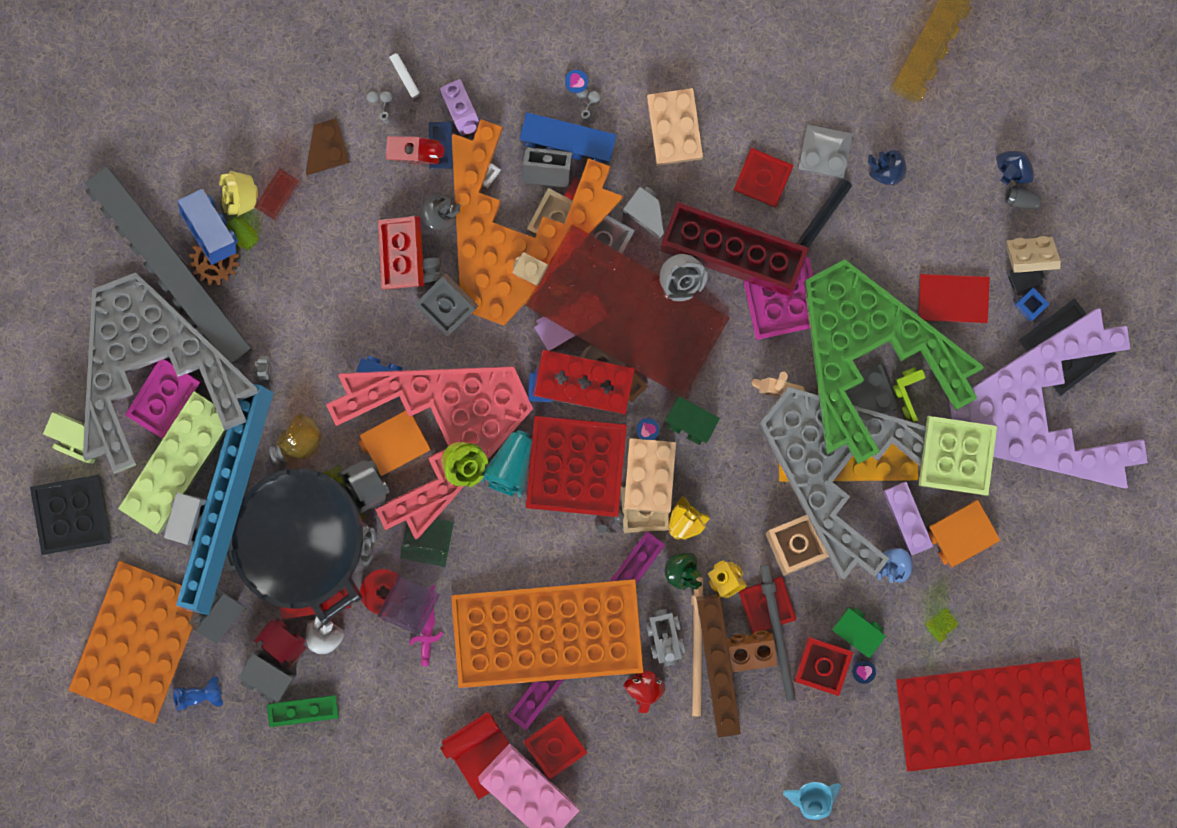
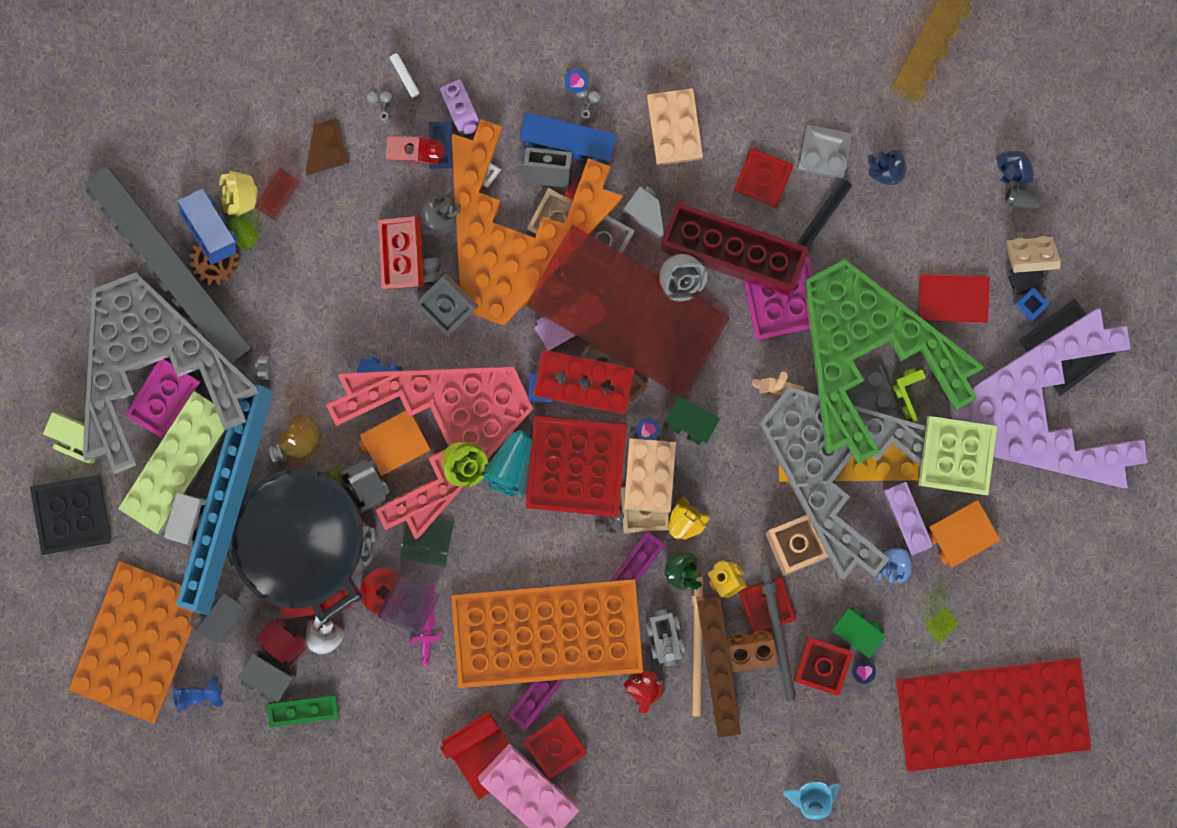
(529, 268): tan bracket -> none

